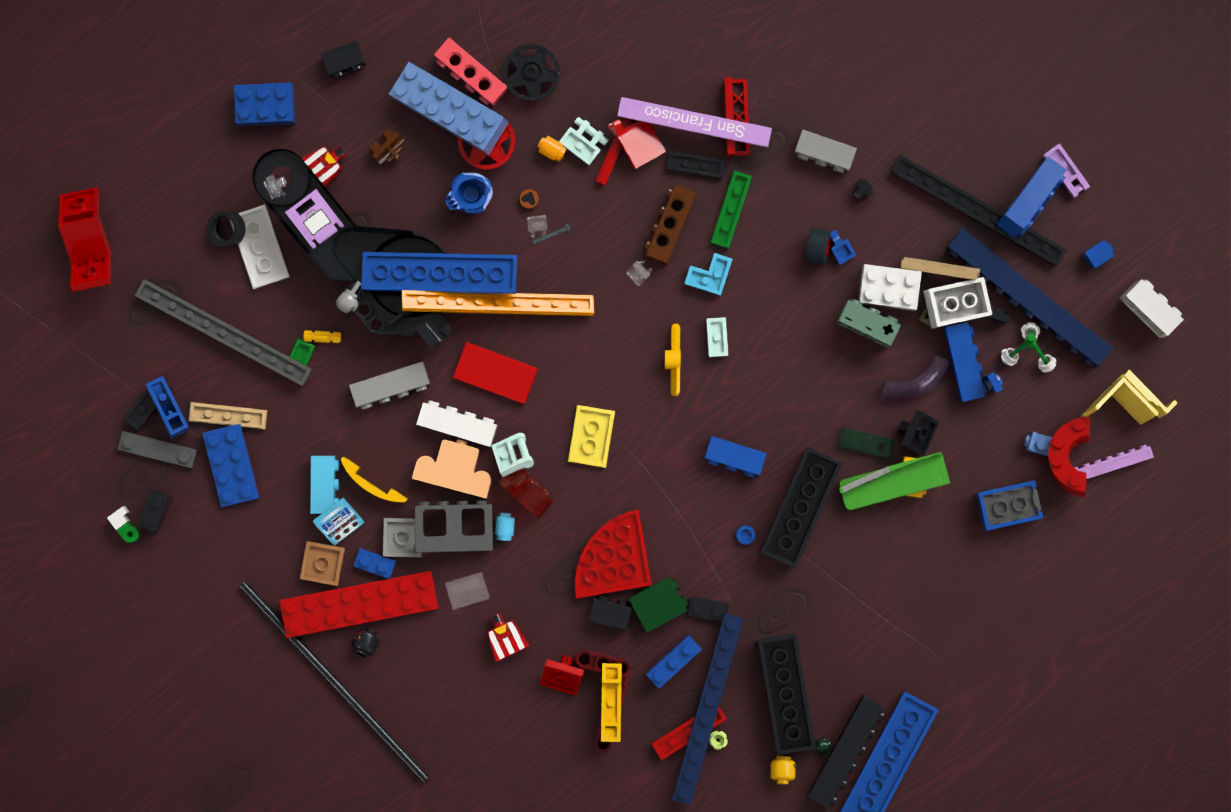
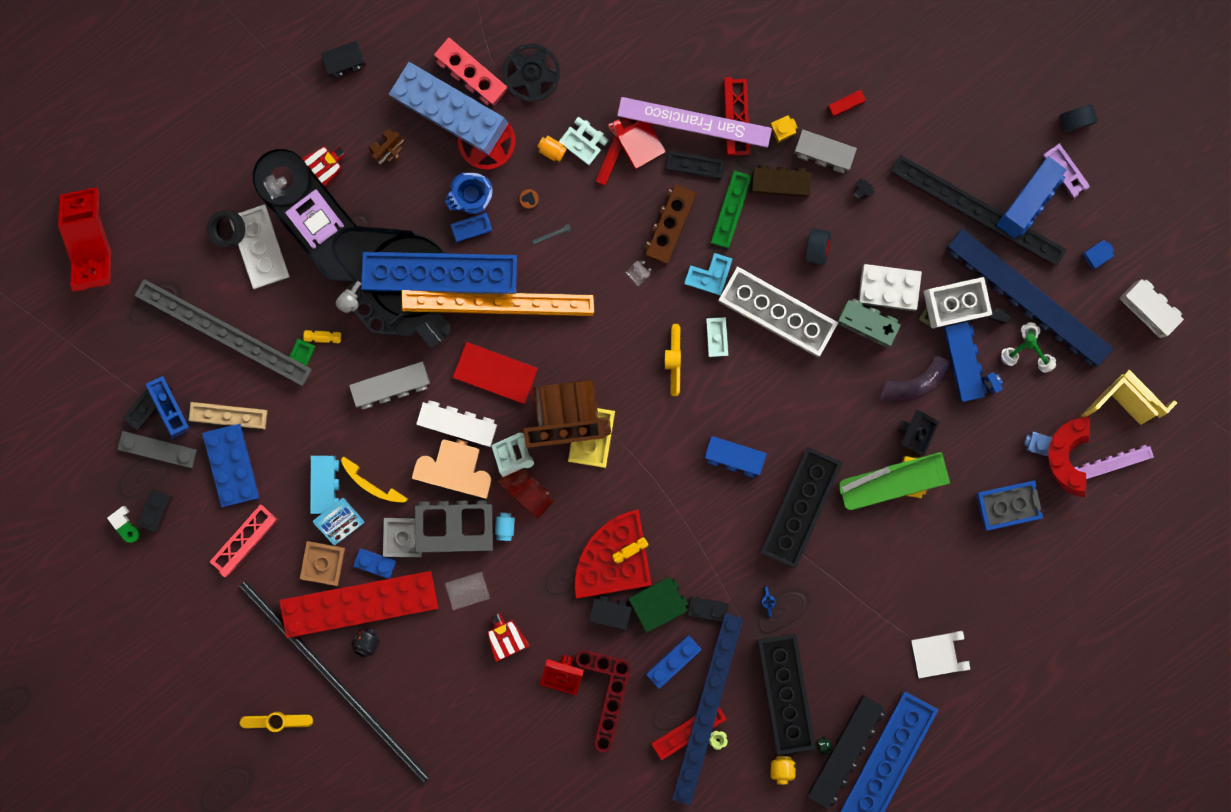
(249, 544): none -> coral fence
(264, 104): blue piece -> none
(288, 721): none -> yellow piece
(471, 227): none -> blue plate
(537, 223): clear tile -> none
(566, 415): none -> reddish brown hose
(611, 702): yellow slope -> none
(630, 550): none -> yellow axle
(745, 535): blue tile -> none
(768, 601): none -> blue piece
(778, 312): none -> white brick
(781, 181): none -> dark brown brick
(783, 128): none -> yellow brick
(842, 249): blue plate -> none
(846, 103): none -> red piece
(865, 442): clear green plate -> none
(937, 655): none -> white flag
(940, 268): tan tile -> none
(1078, 118): none -> black wheel

